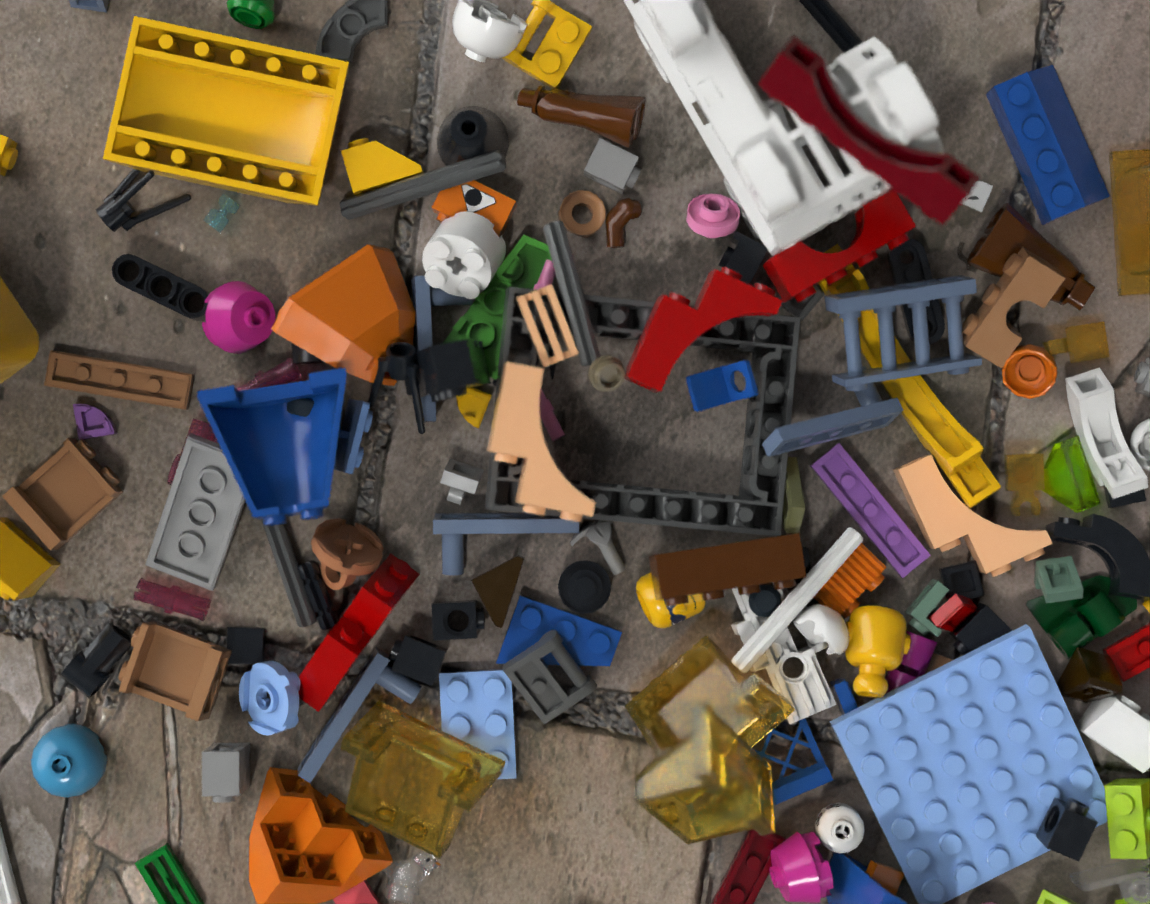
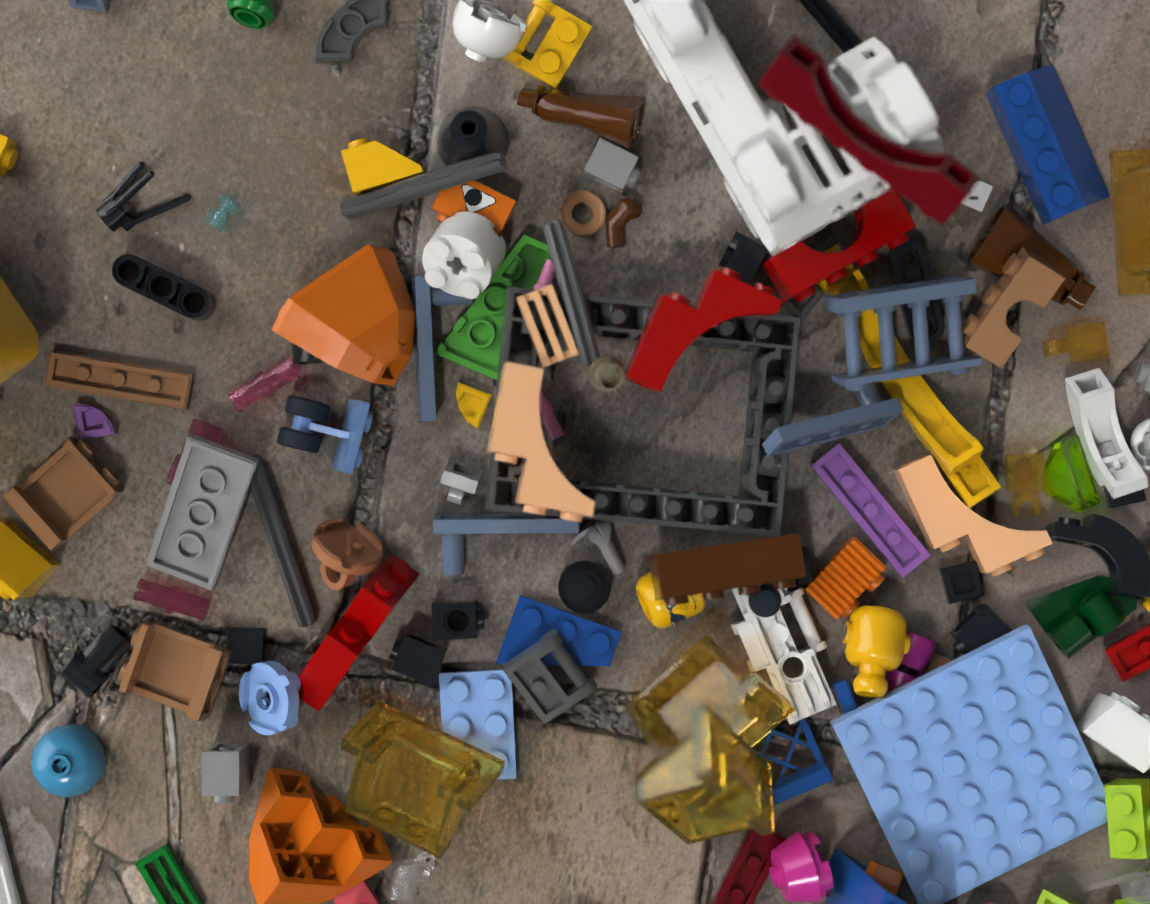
(226, 112): yellow slope -> none
(238, 317): dark pink cone -> none
(277, 456): blue cone -> none
(318, 594): black axle -> none
(373, 671): sand blue piece -> none
(400, 366): black plant -> none
(451, 368): black wedge -> none
(497, 588): dark brown slope -> none
(713, 215): bright pink plate -> none
(718, 386): blue bracket -> none
(793, 498): olive tile -> none
(797, 600): white axle -> none
(822, 625): white hair -> none
(830, 818): white head -> none
(927, 602): sand green bracket -> none
(953, 613): red tile -> none
(1029, 371): orange hair -> none
(1058, 579): sand green bracket -> none
(1067, 828): black brick -> none
(1089, 677): dark brown slope -> none

